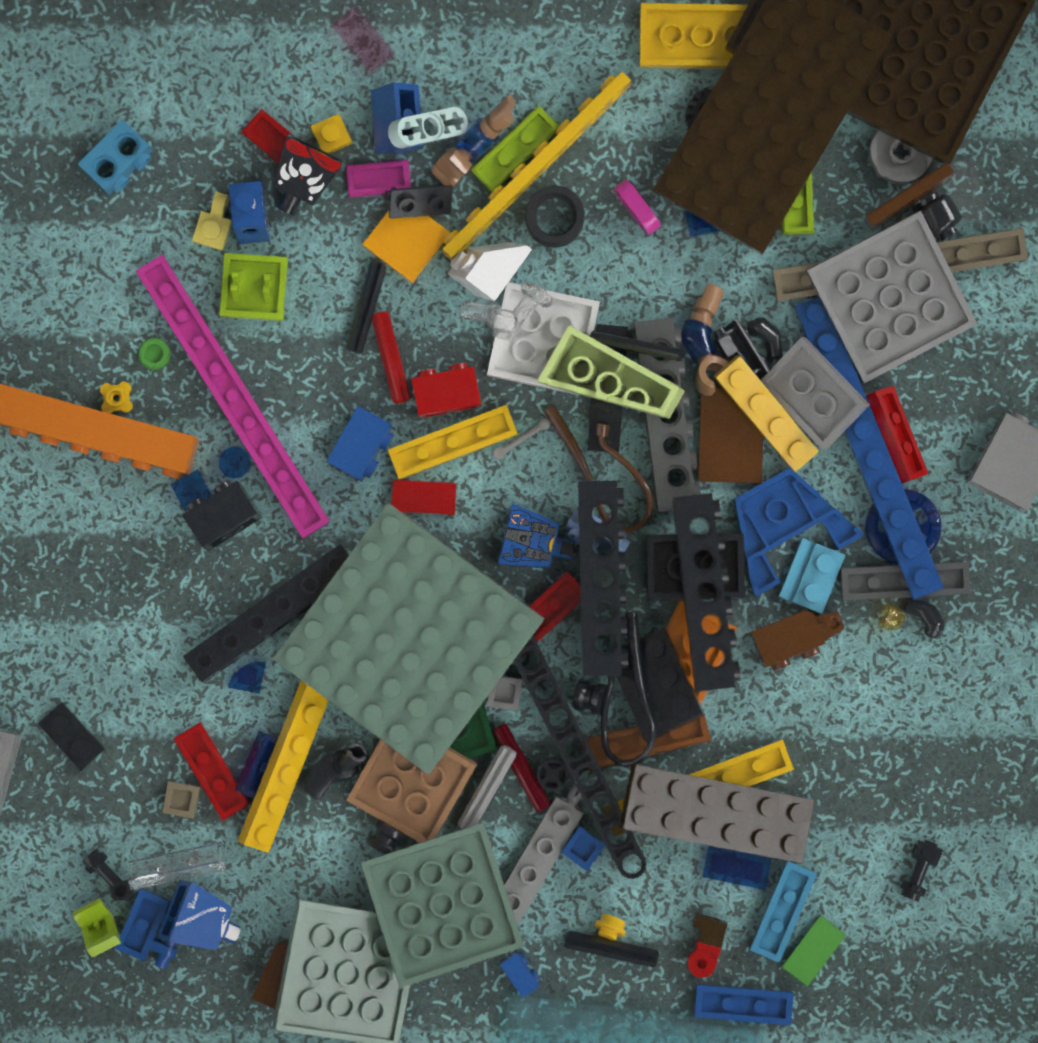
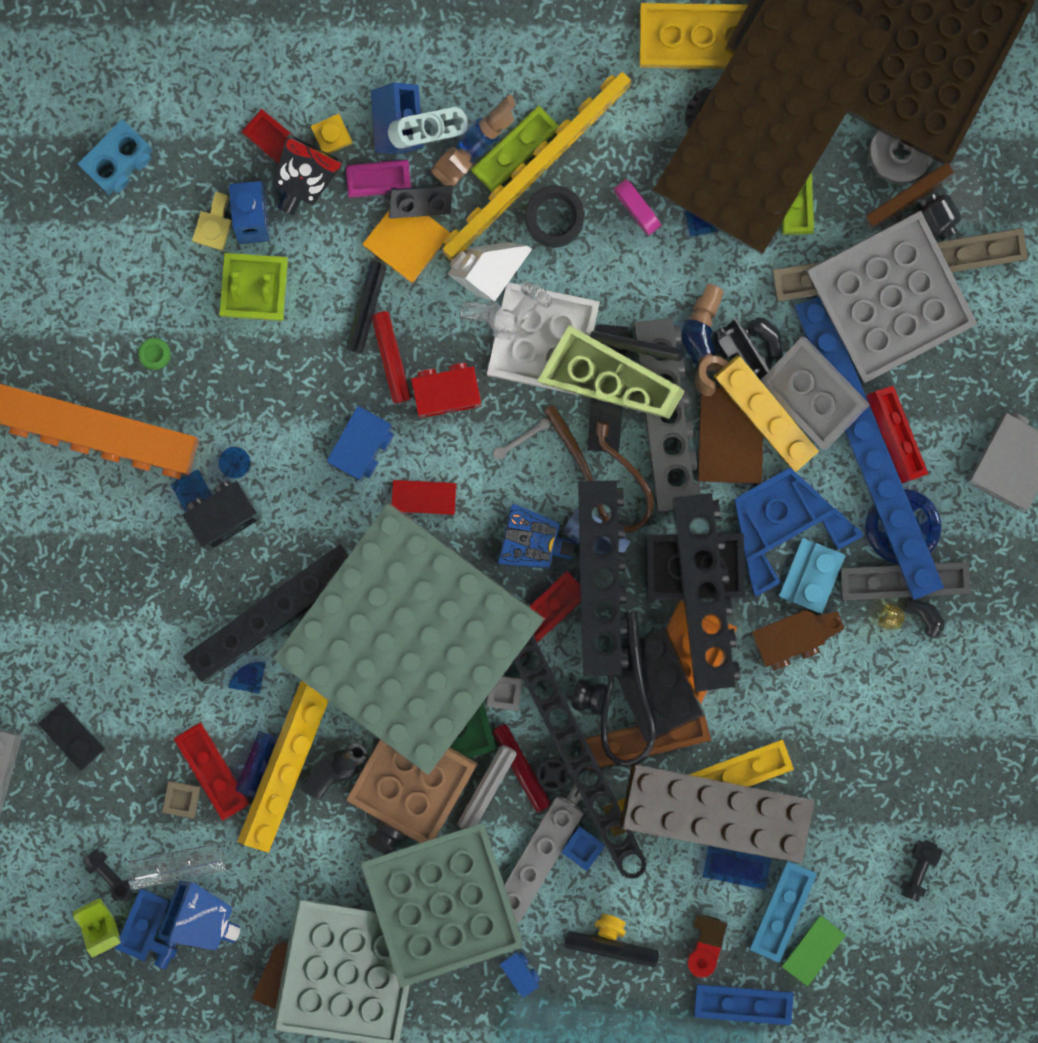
(122, 390): yellow plate -> none
(233, 396): dark pink plate -> none
(363, 40): tile -> none
(452, 442): yellow plate -> none

